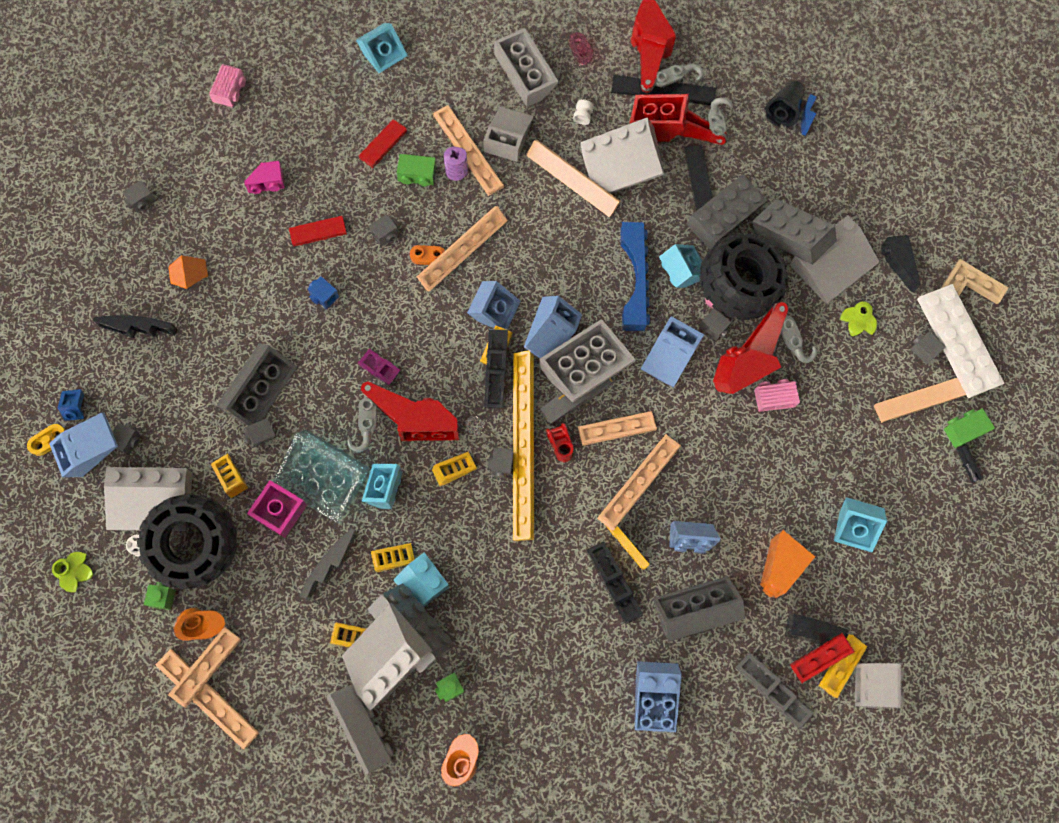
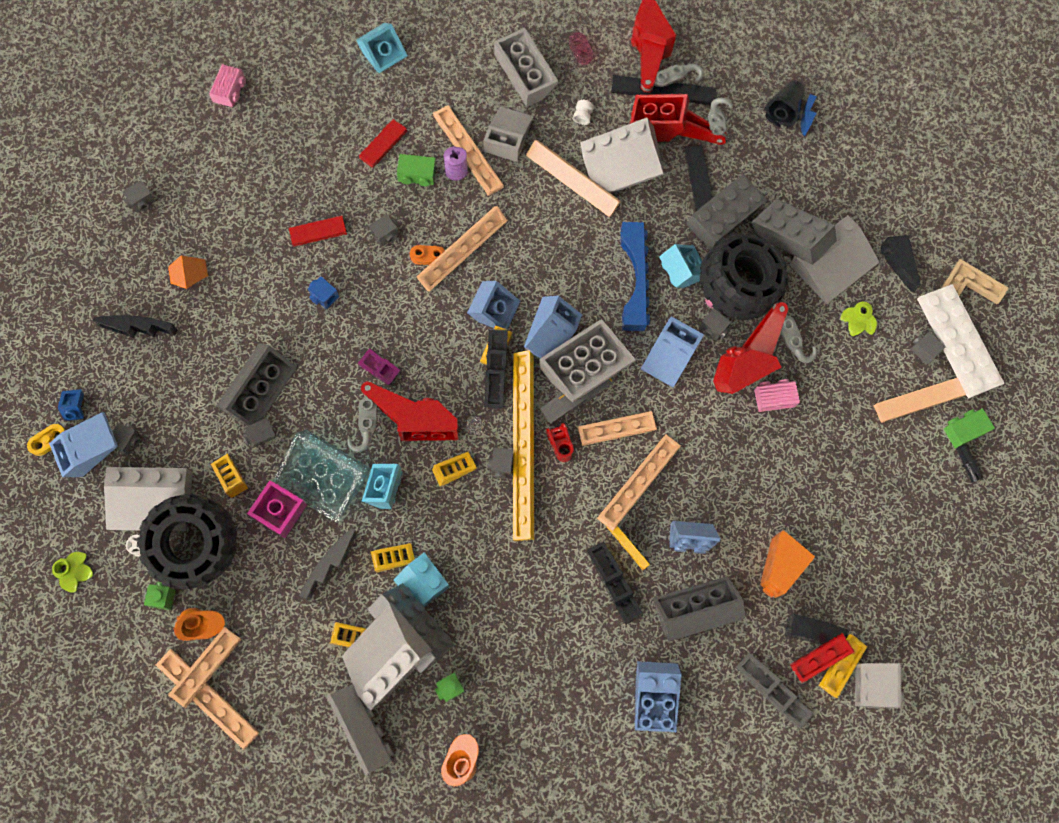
(266, 177): dark pink slope -> none
(860, 524): medium azure slope -> none

